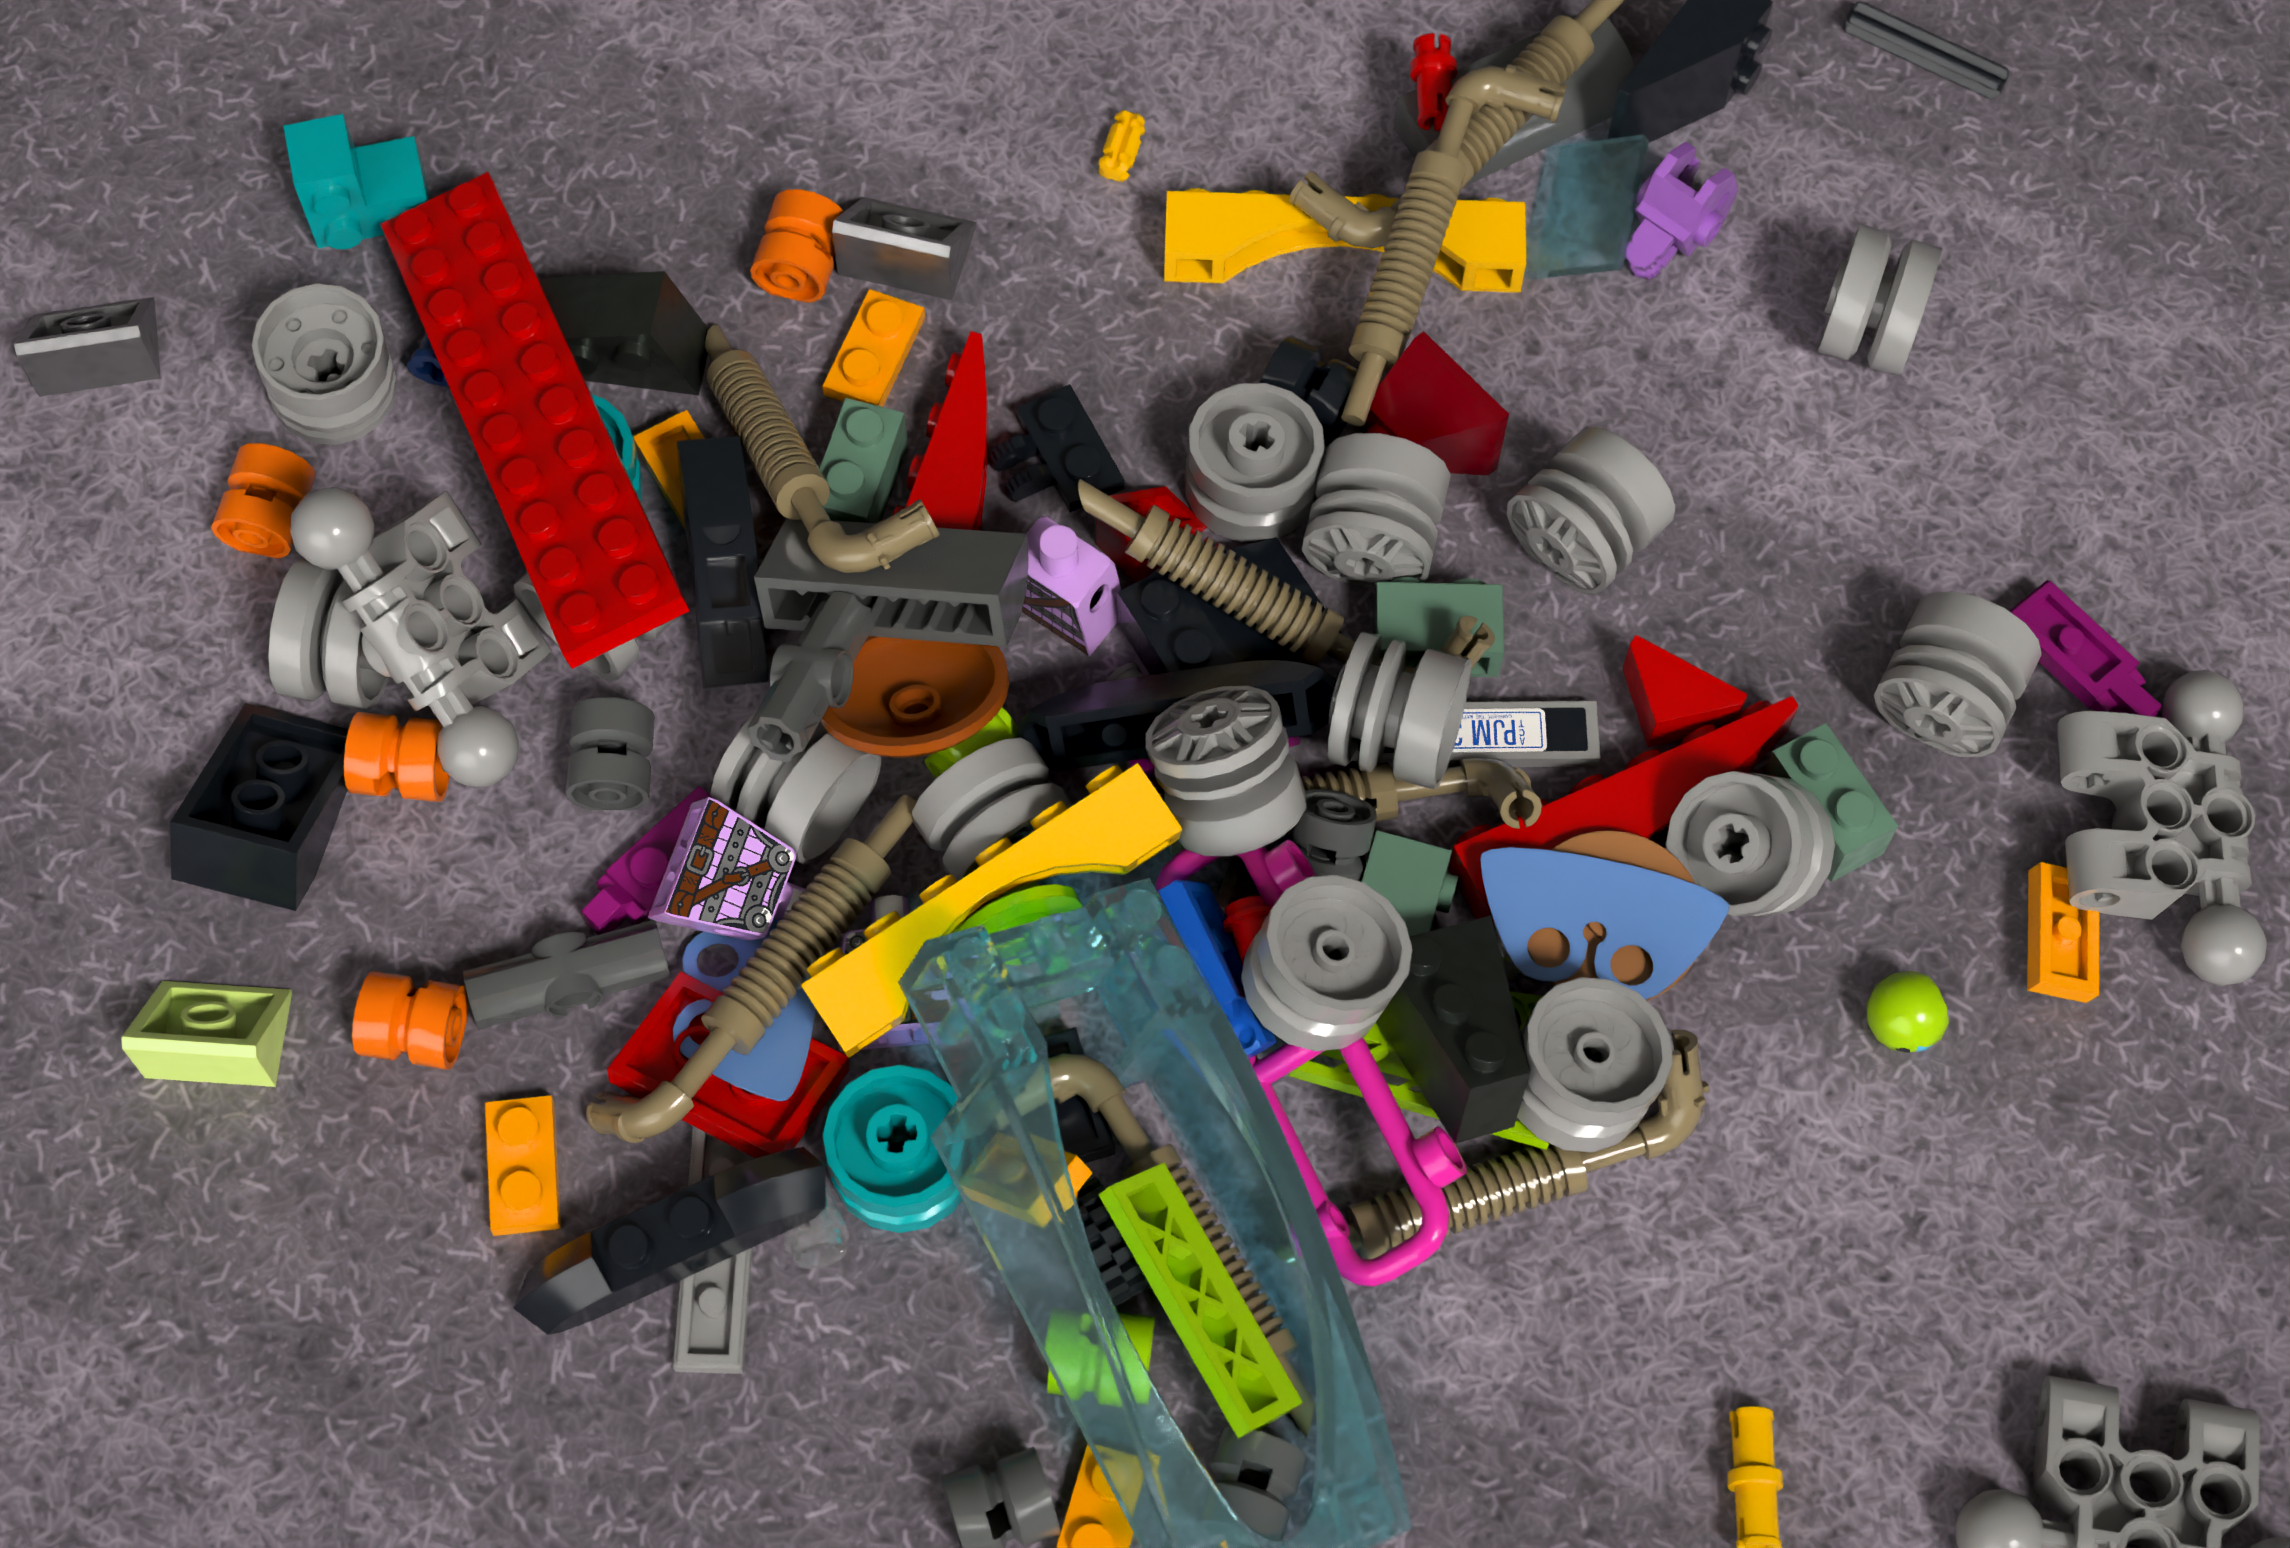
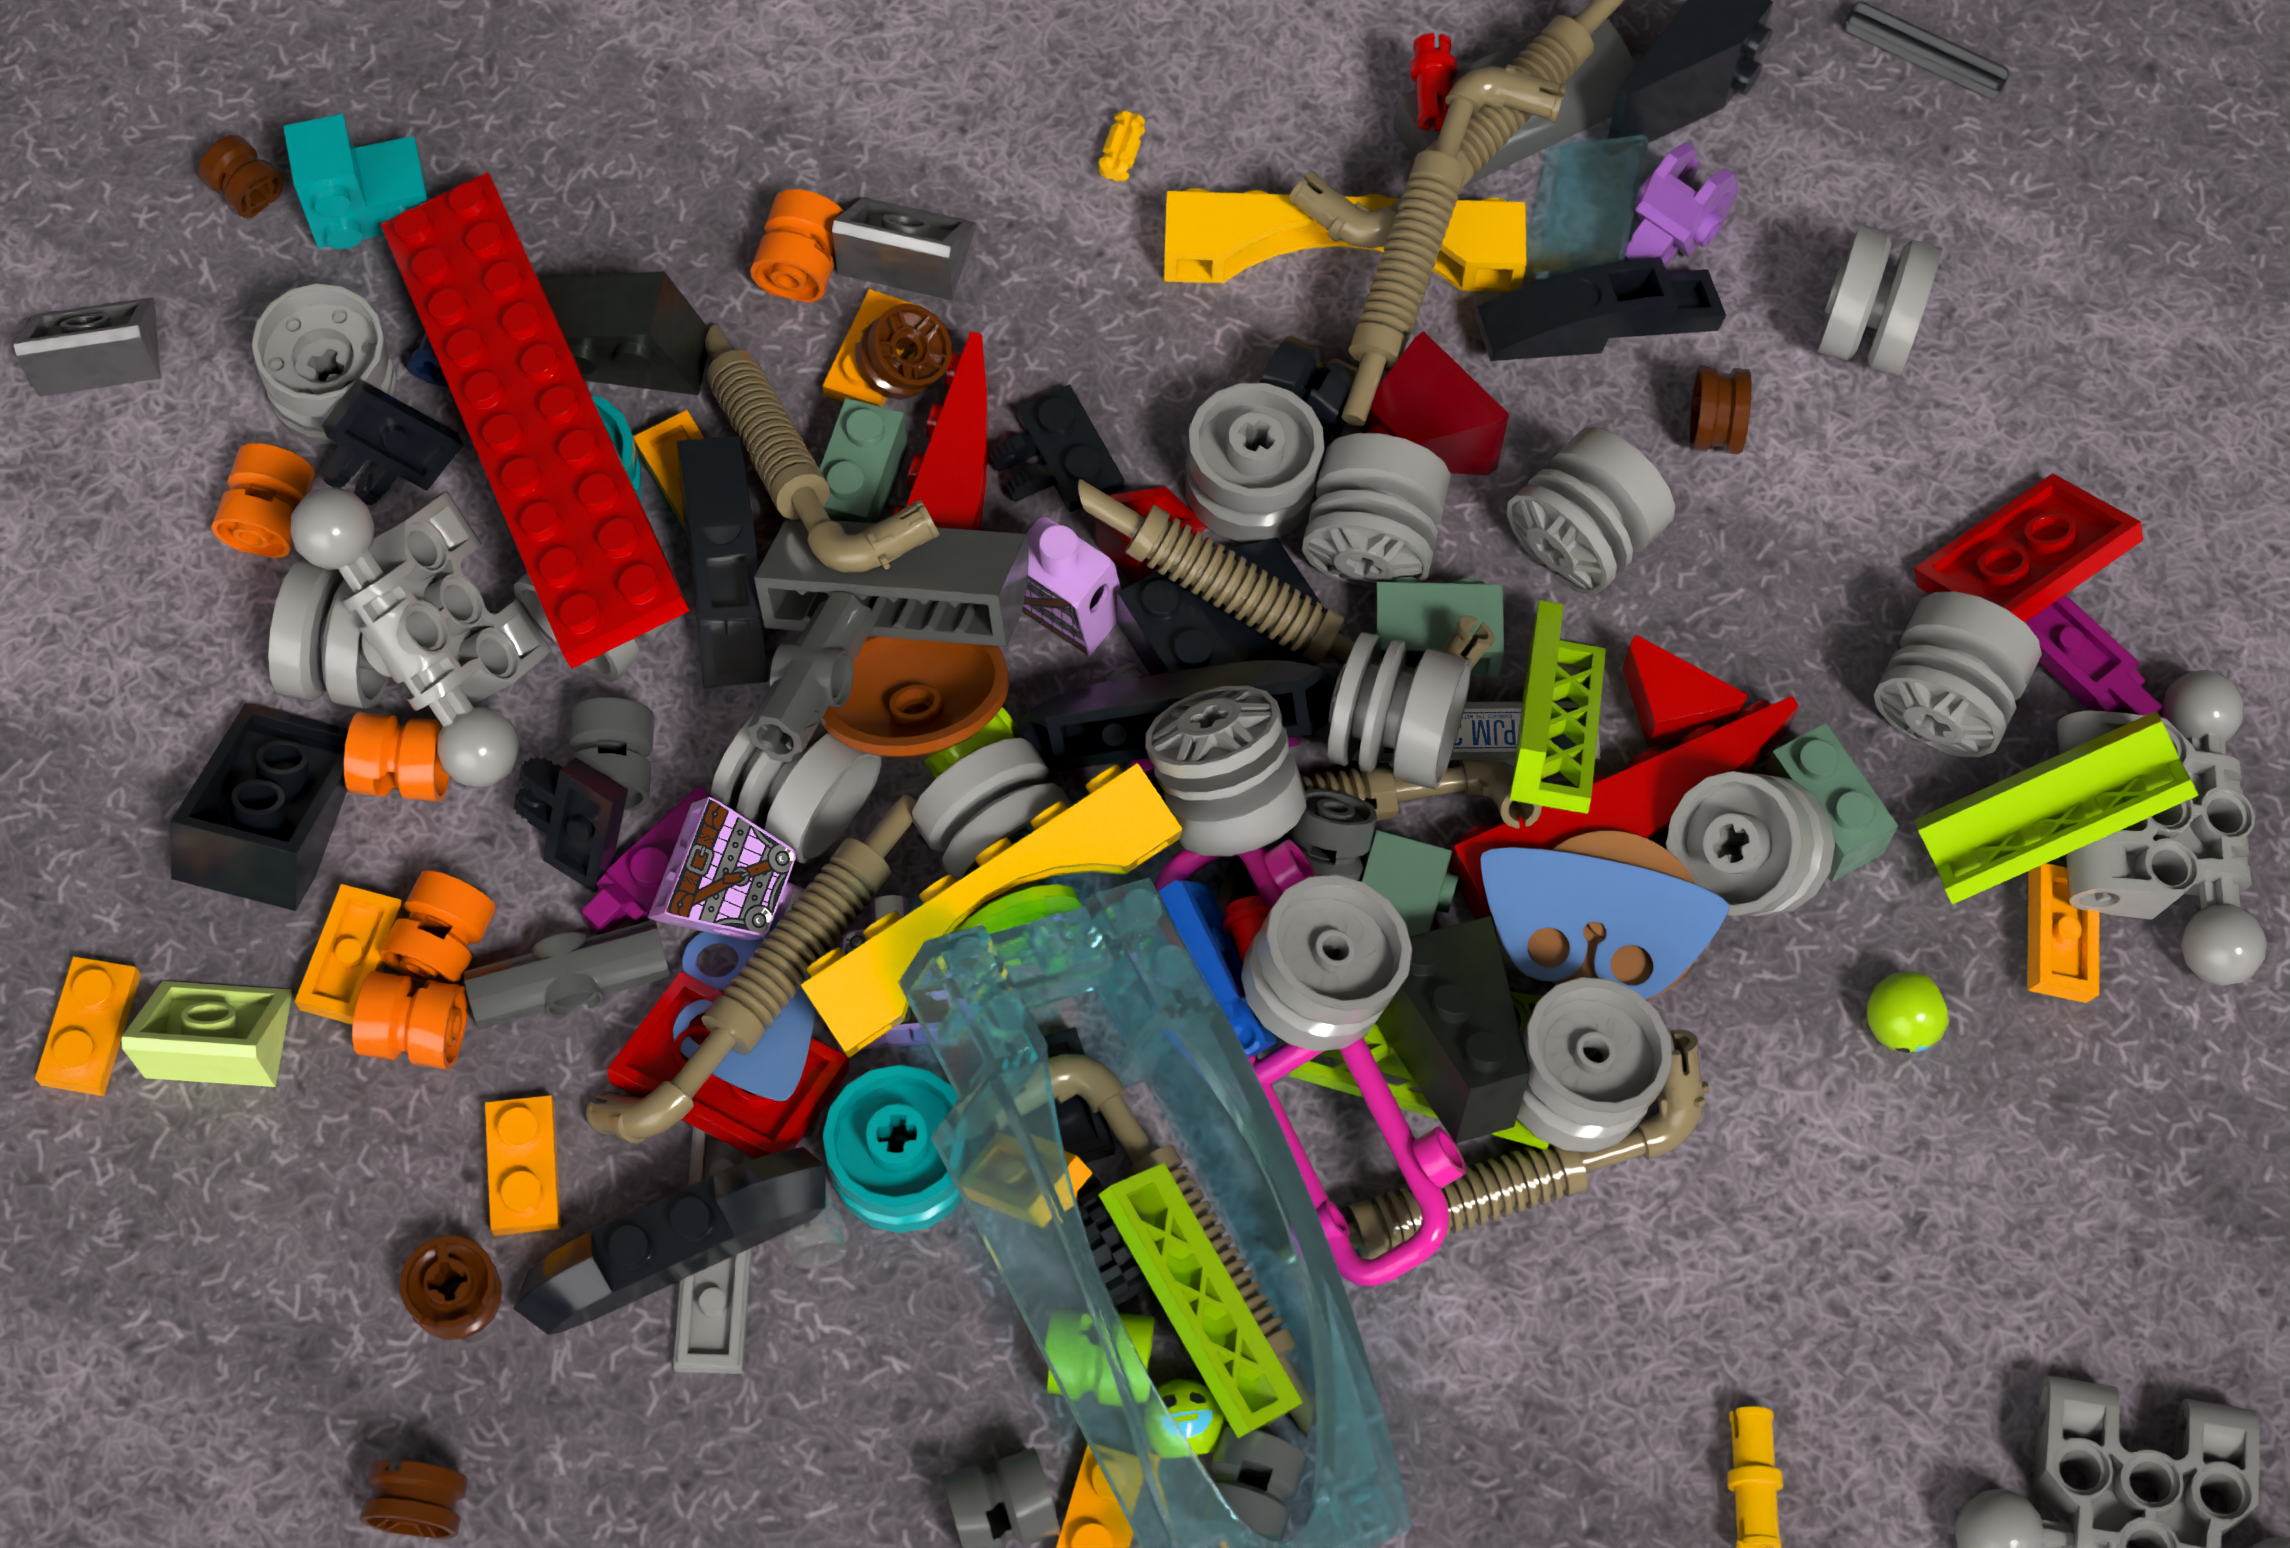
(88, 1026): none -> light orange plate
(247, 182): none -> reddish brown wheel
(347, 952): none -> light orange plate
(390, 436): none -> black hinge
(414, 1499): none -> reddish brown wheel
(438, 910): none -> orange wheel
(474, 1300): none -> reddish brown wheel
(578, 813): none -> black hinge
(901, 328): none -> reddish brown wheel
(1194, 1412): none -> lime piece
(1544, 719): none -> lime fence
(1601, 302): none -> black slope
(1720, 409): none -> reddish brown wheel
(2033, 549): none -> red plate
(2056, 806): none -> lime fence

